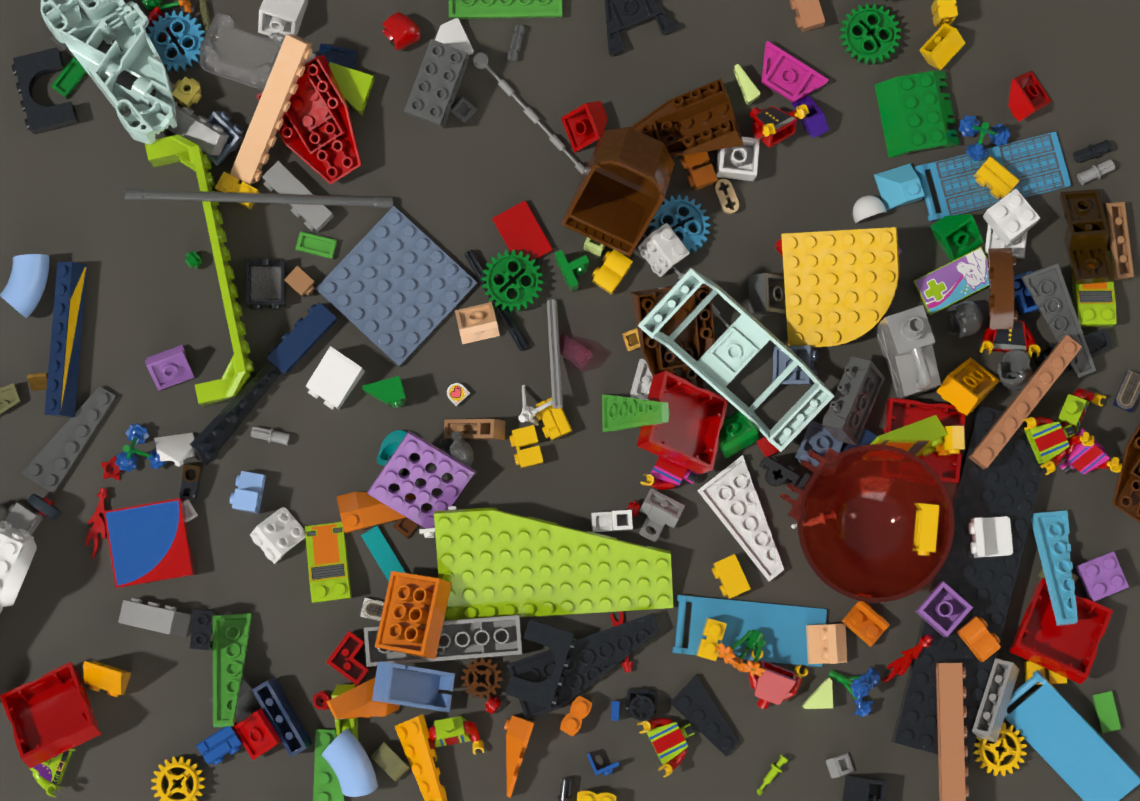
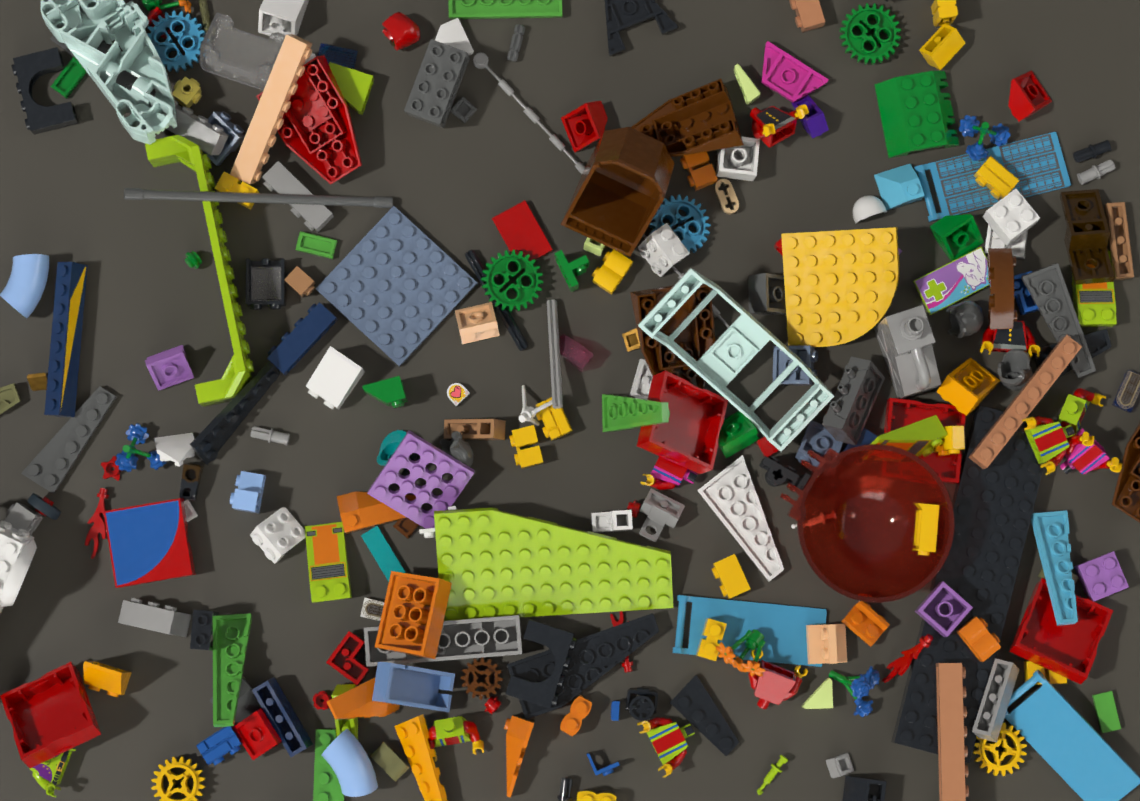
(991, 537): white bracket -> none

